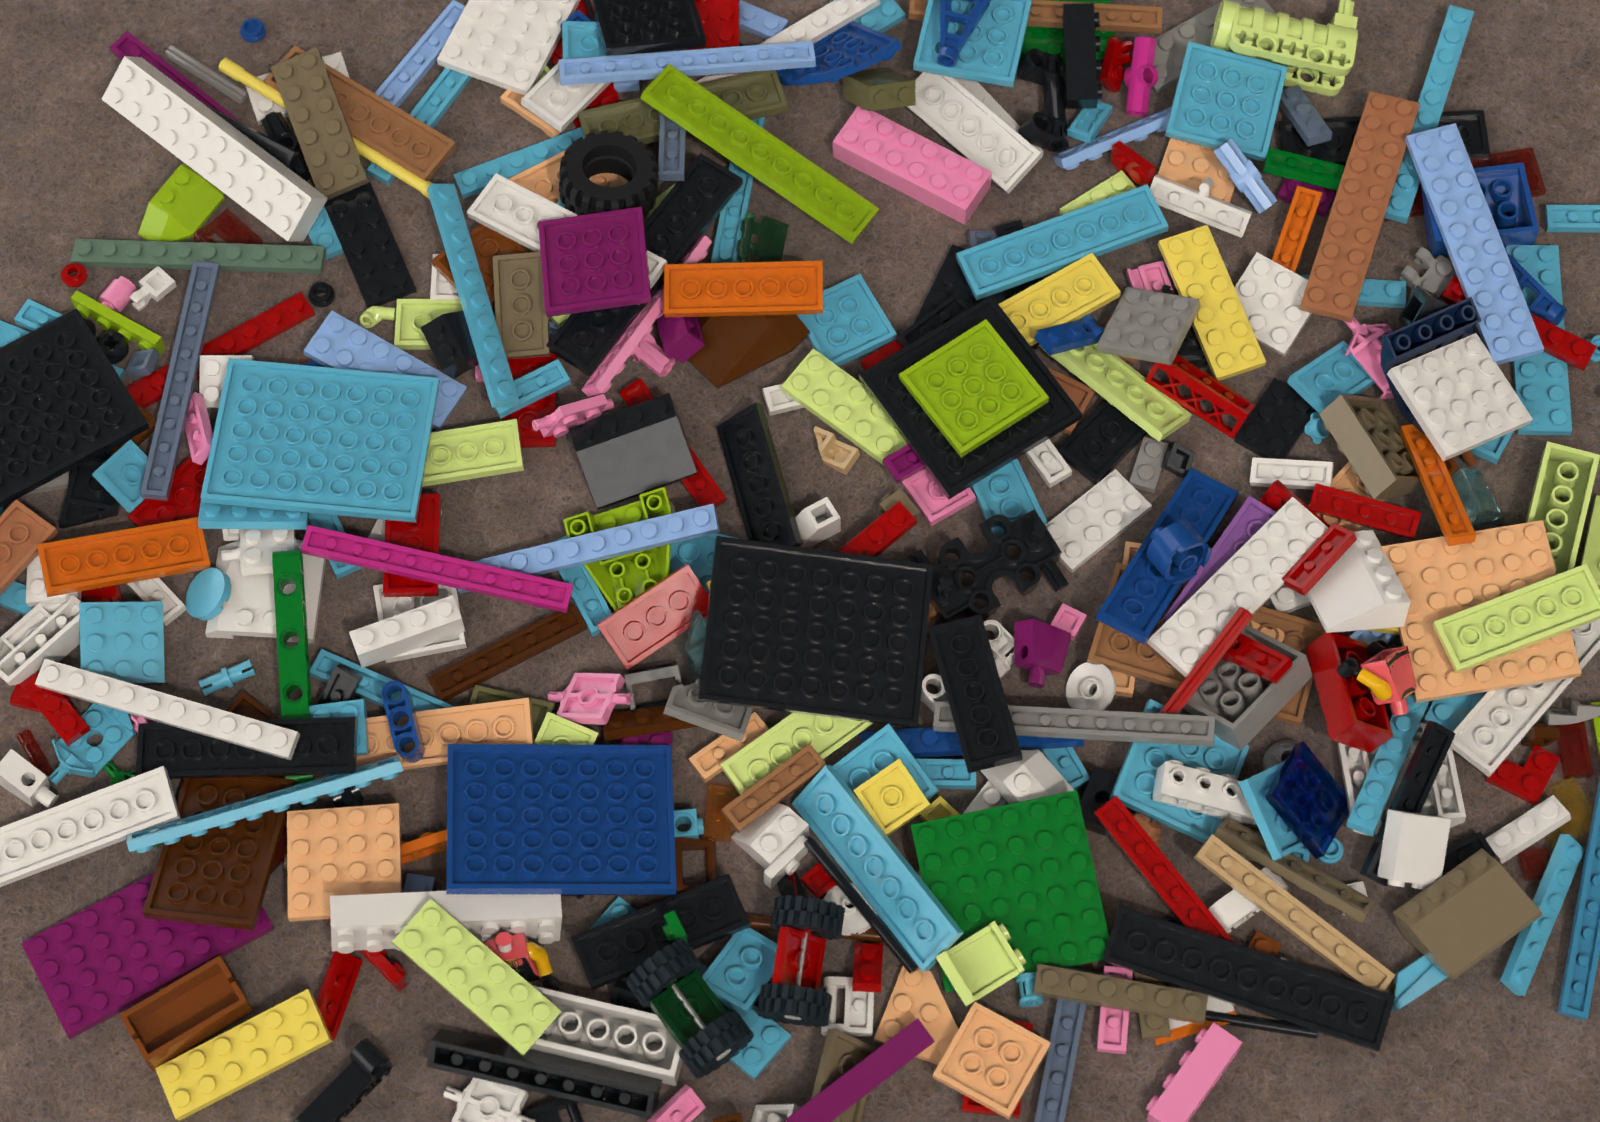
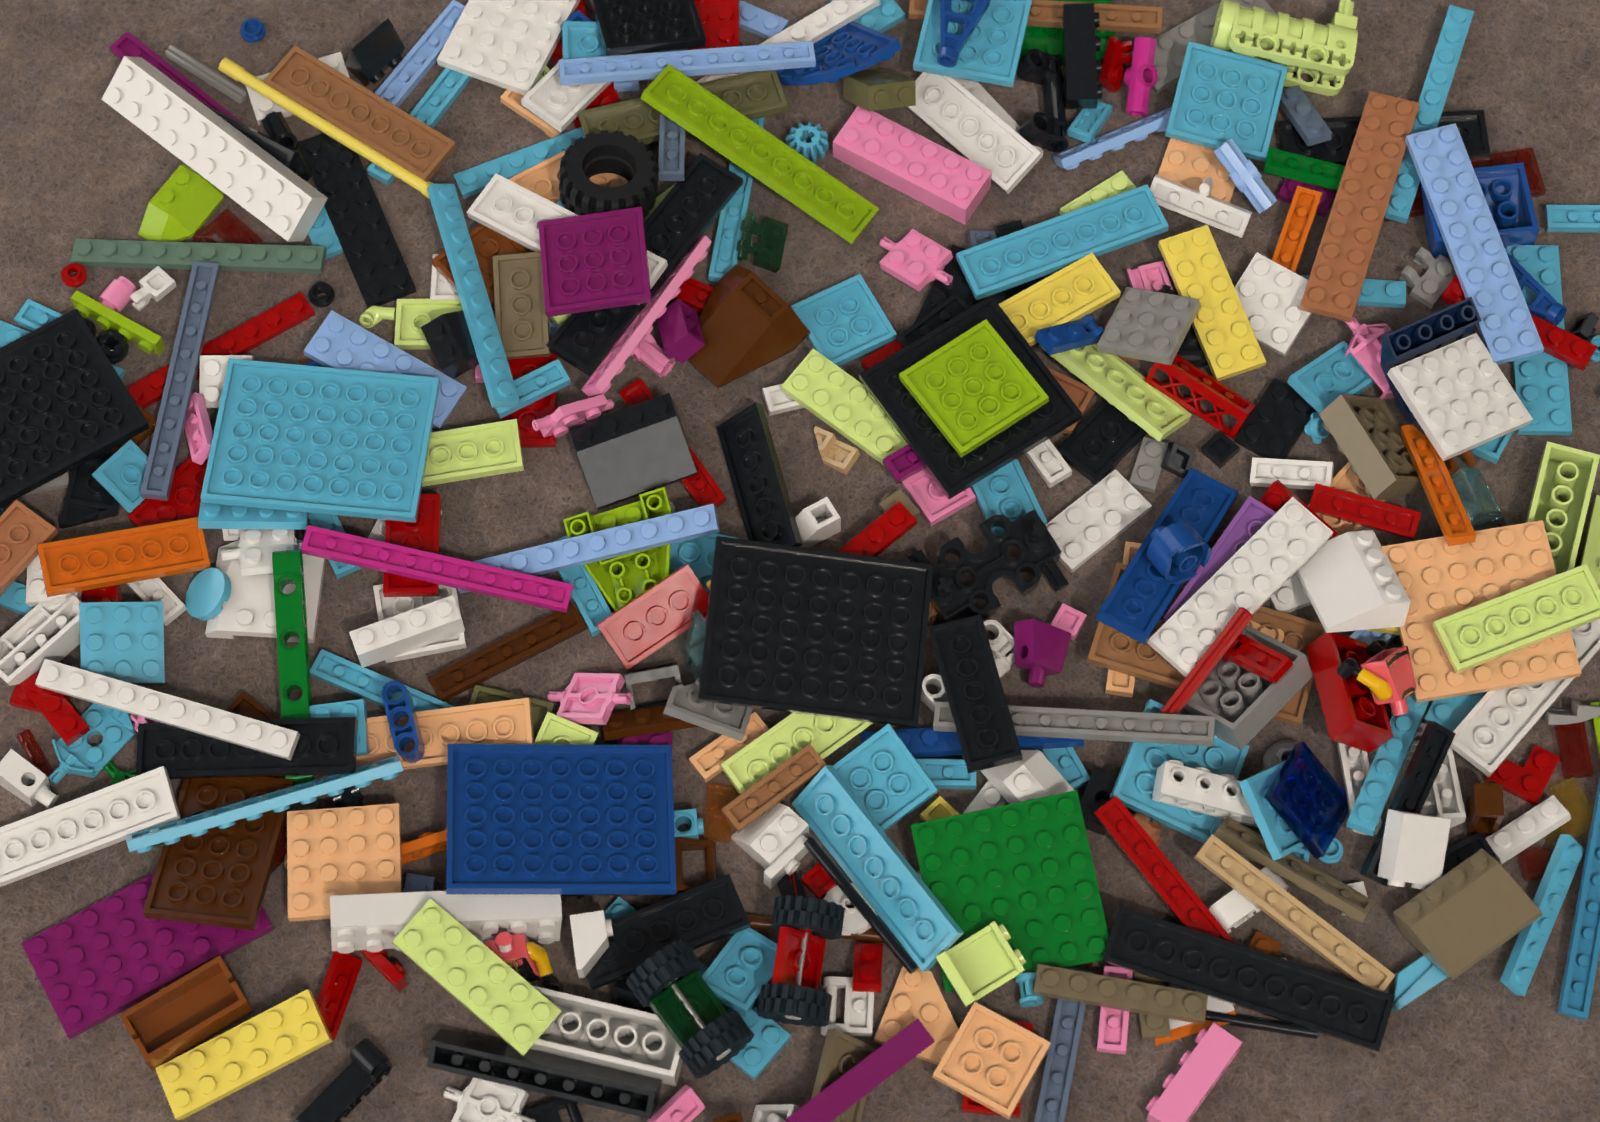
(142, 363): sand blue plate -> none
(227, 677): medium azure pin -> none
(319, 124): dark tan plate -> none
(341, 686): black plate -> none
(376, 54): none -> black slope
(590, 939): none -> white slope
(673, 929): green plate -> none
(743, 289): orange plate -> none
(815, 137): none -> medium azure gear
(892, 797): light yellow plate -> none
(916, 260): none -> bright pink plate
(1082, 683): white dish -> none
(1132, 164): red plate -> none
(1220, 449): none -> black plate
(1319, 559): red plate -> none
(1421, 305): black tile -> none
(1484, 807): none -> reddish brown brick
(1541, 736): reddish brown plate -> none
(1584, 326): none -> black plate

